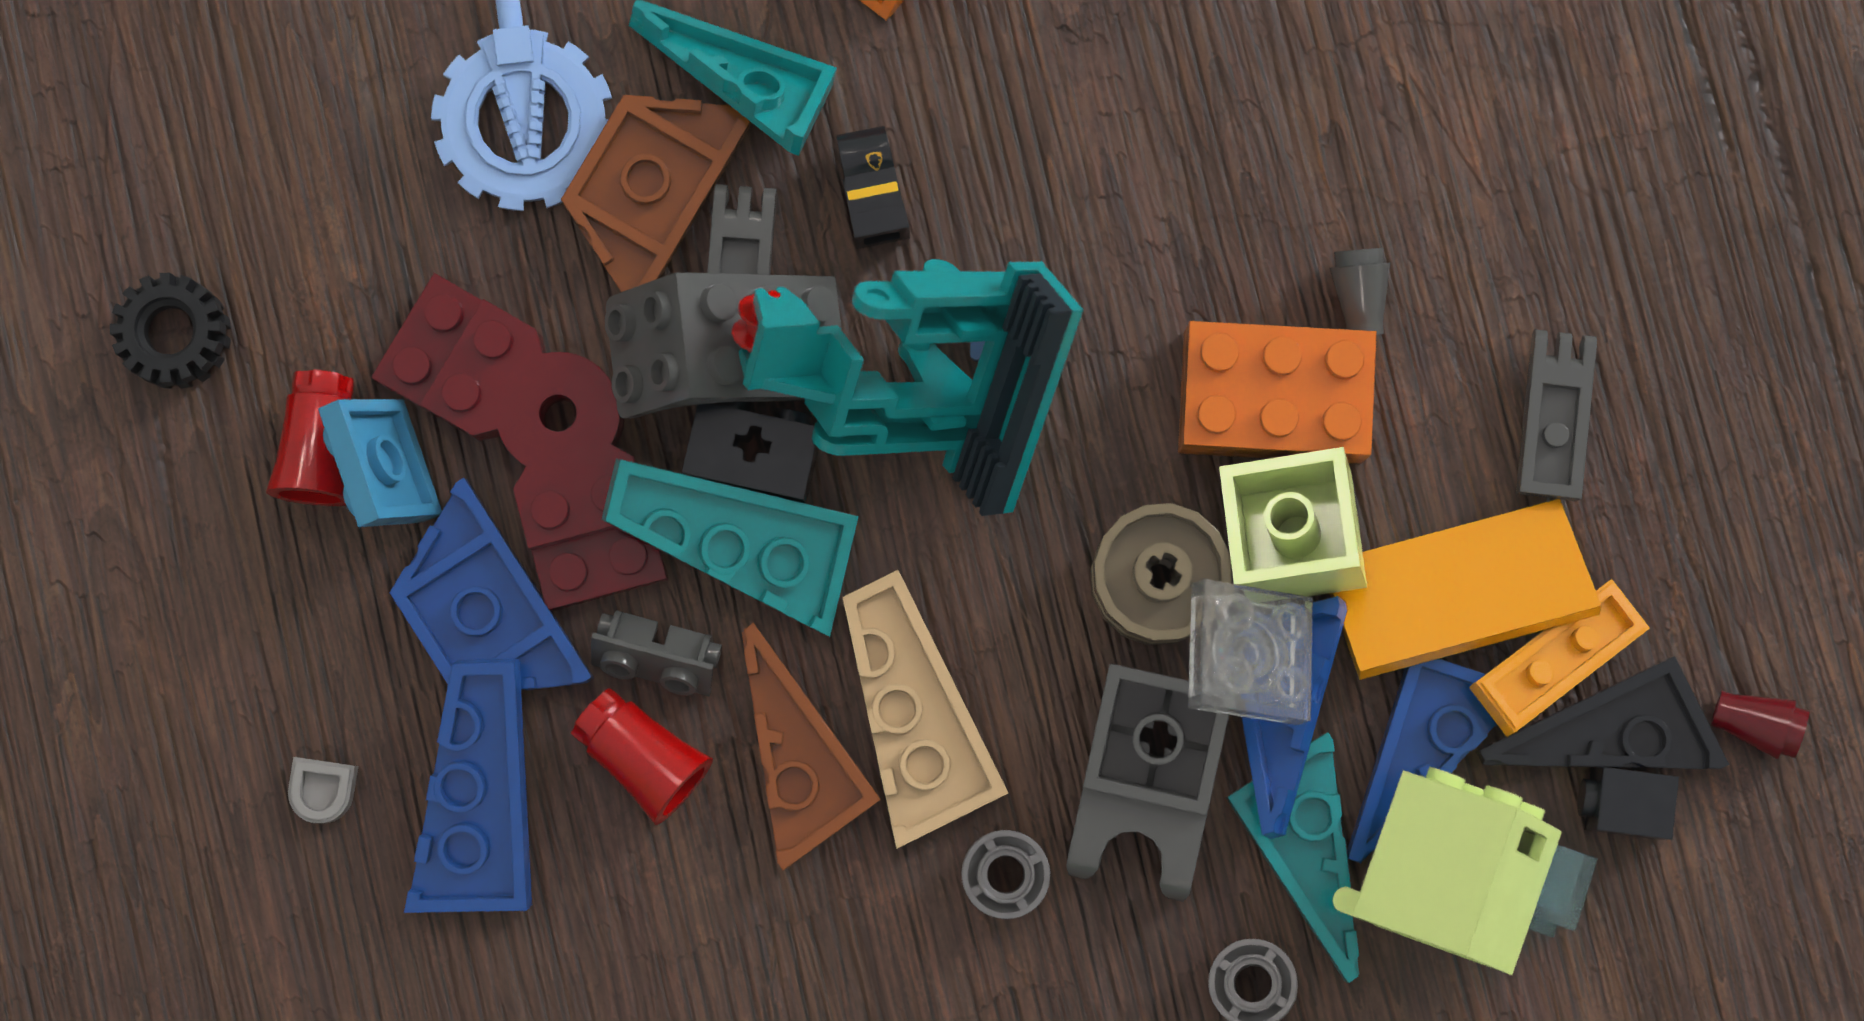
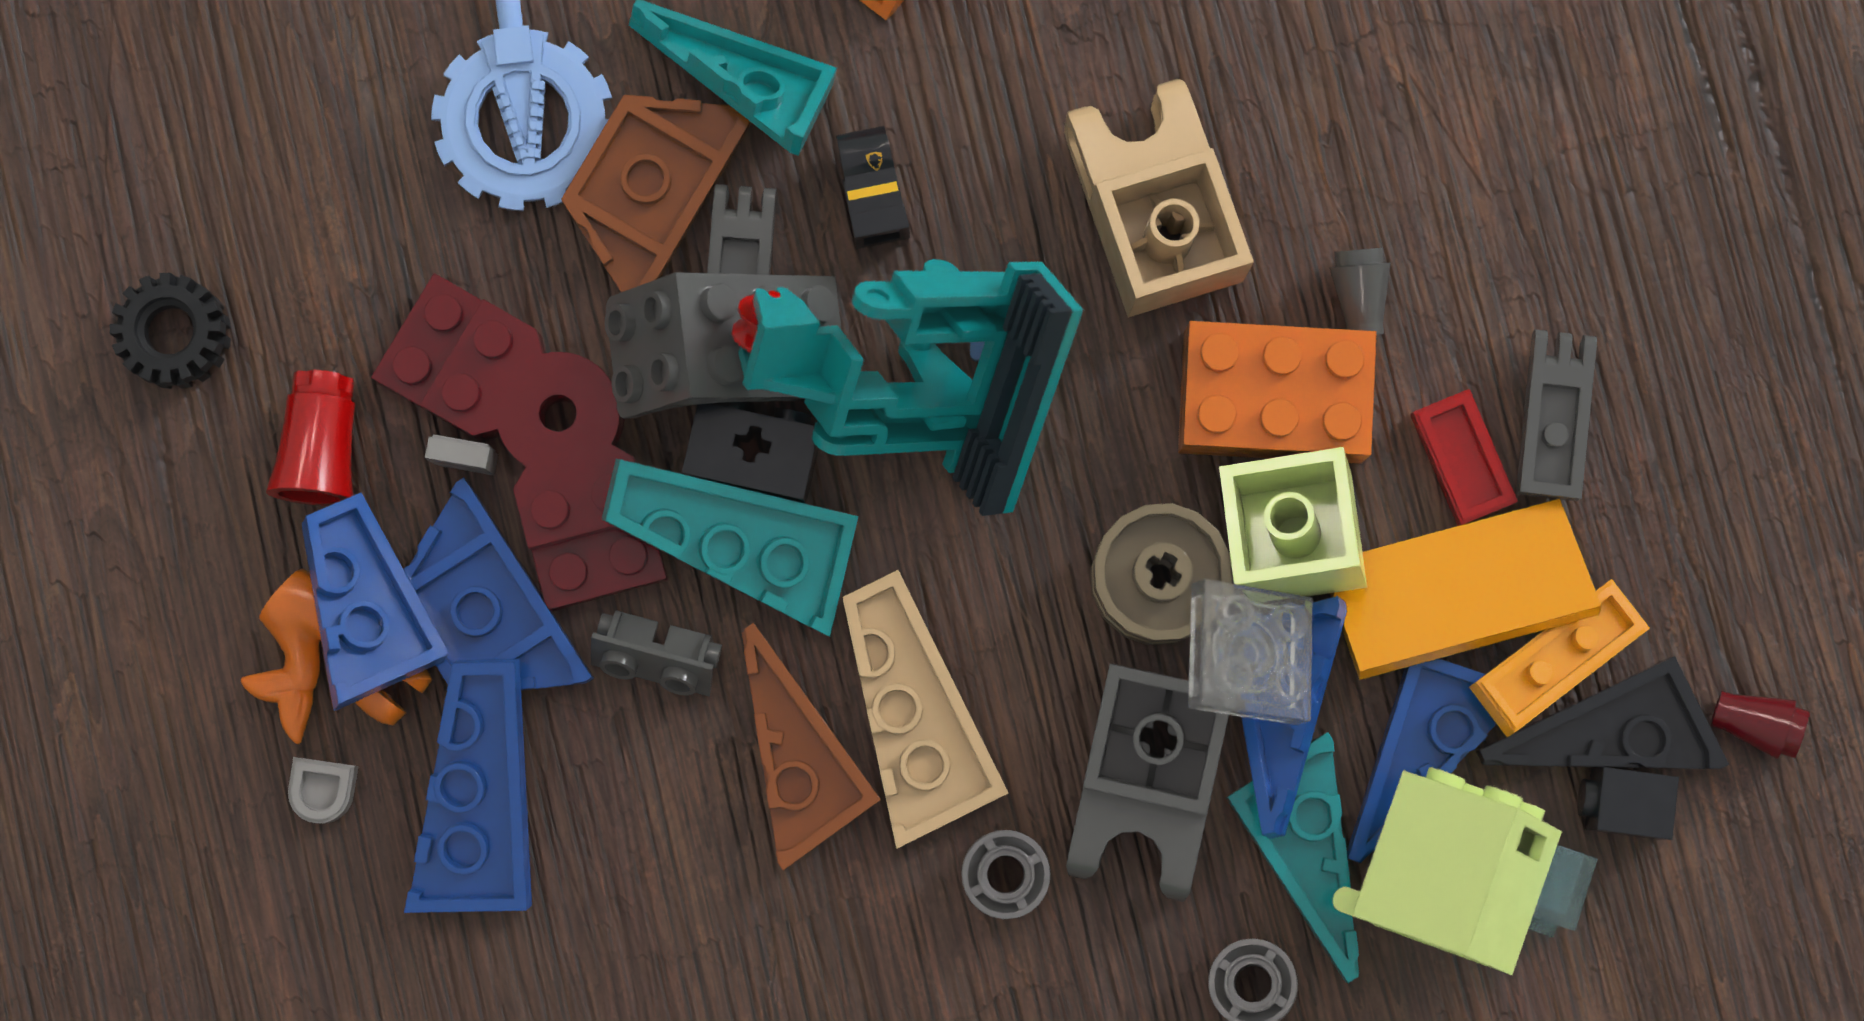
(294, 624): none -> orange piece
(364, 604): none -> blue wing
(379, 462): dark azure plate -> none
(461, 454): none -> light grey tile
(641, 754): red plant -> none
(1157, 184): none -> tan brick
(1463, 457): none -> red tile

